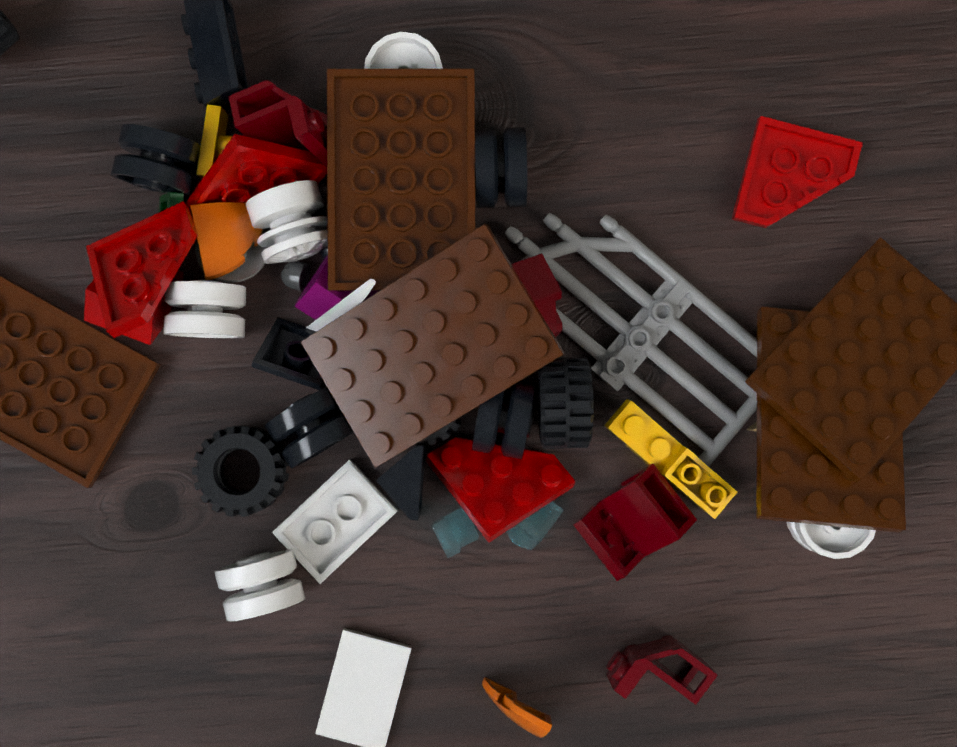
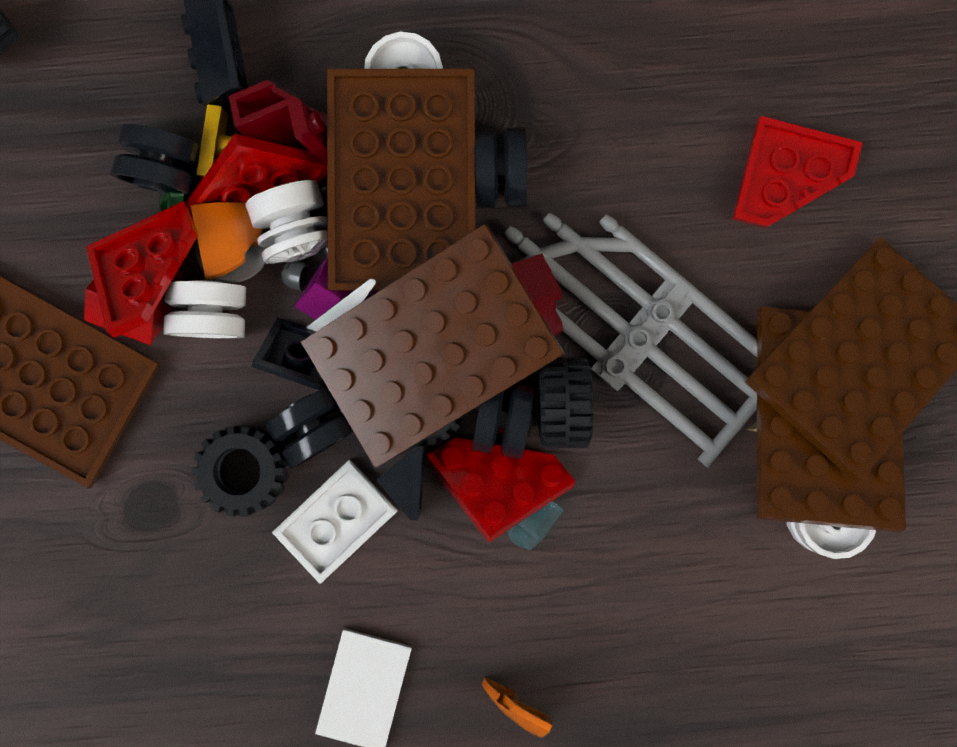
(260, 587): white wheel -> none
(455, 531): clear light blue bracket -> none
(634, 661): dark red piece -> none
(635, 521): dark red piece -> none
(671, 458): yellow slope -> none

